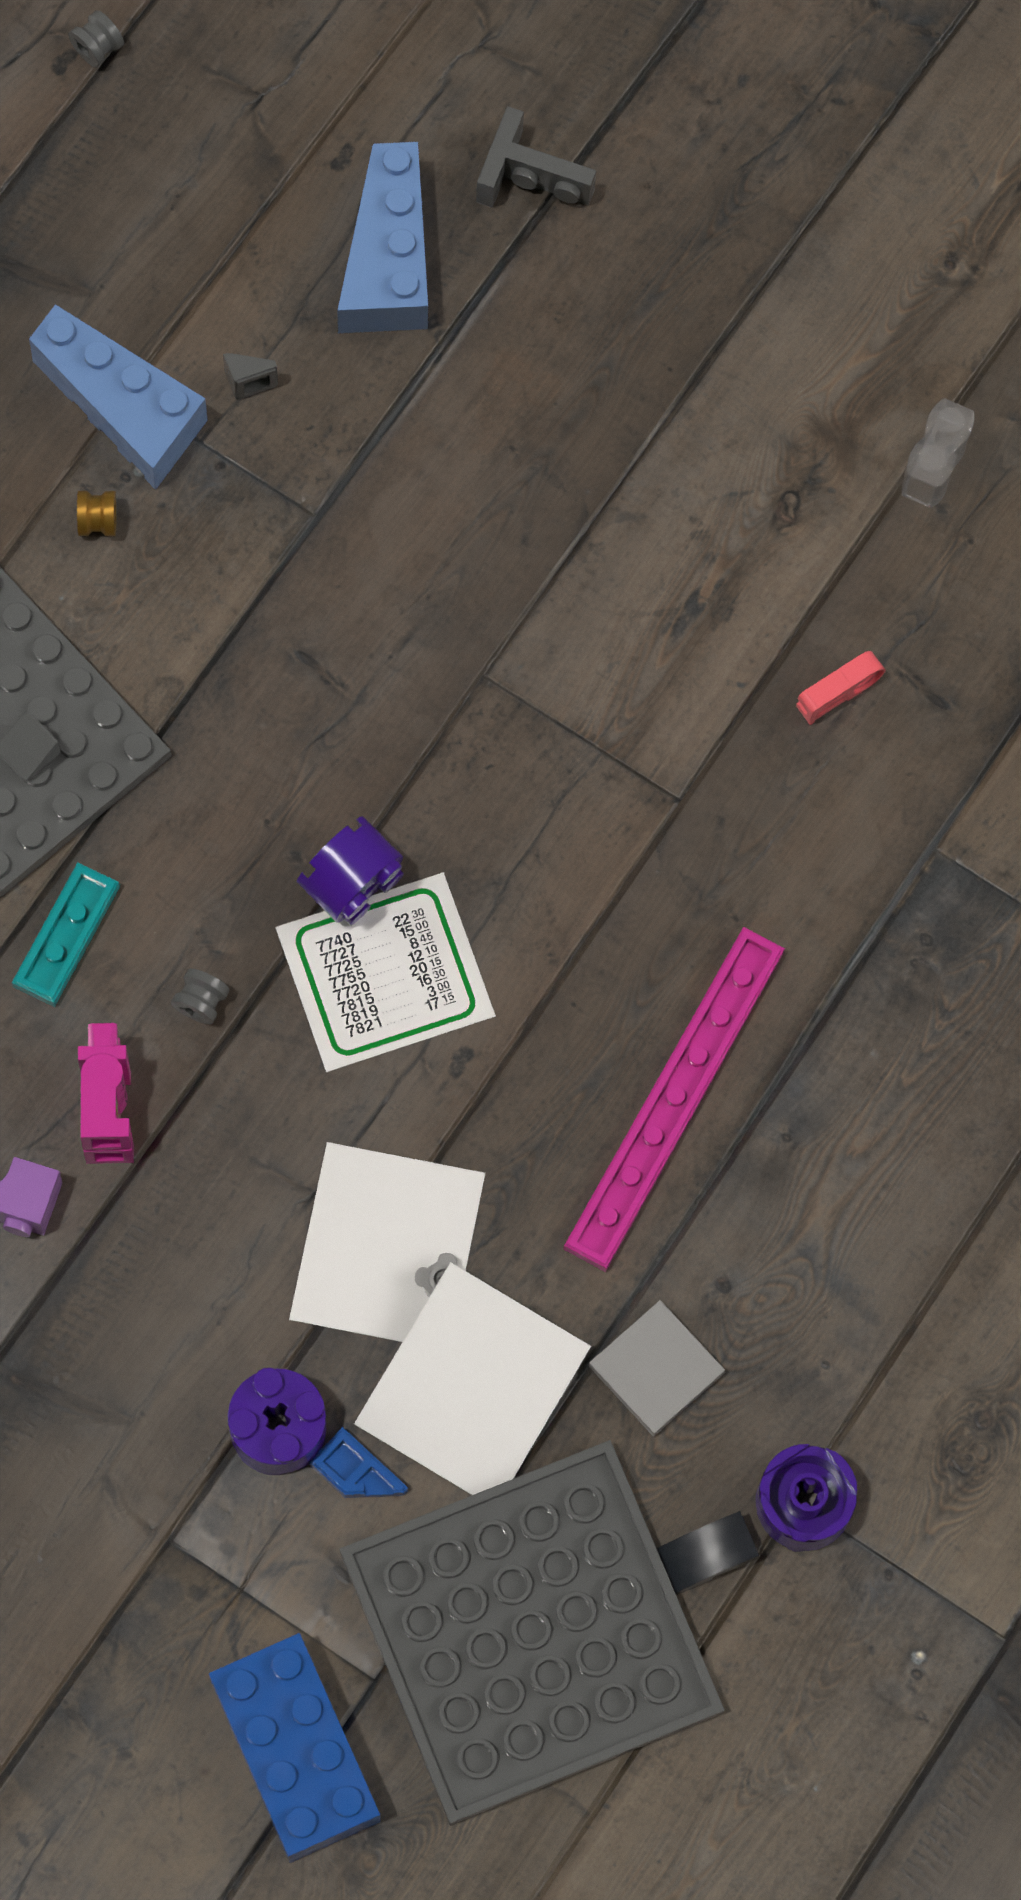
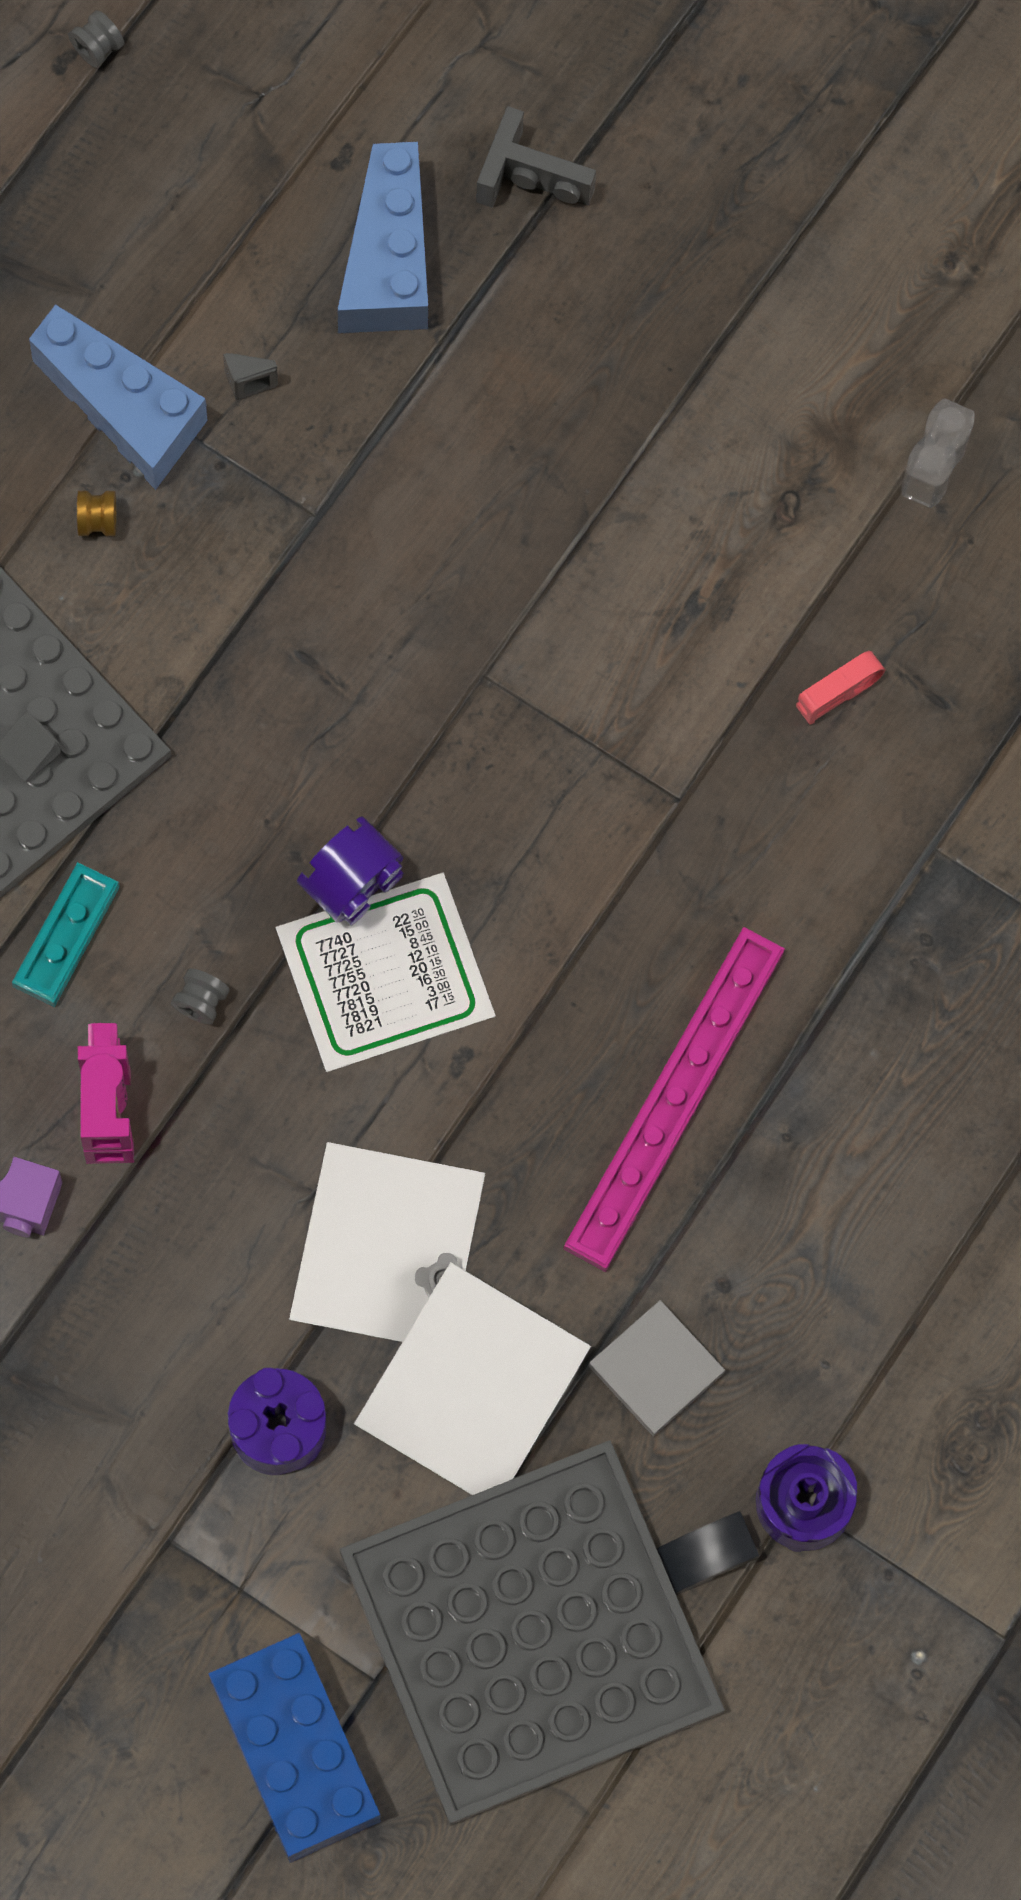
(354, 1469): blue tile -> none

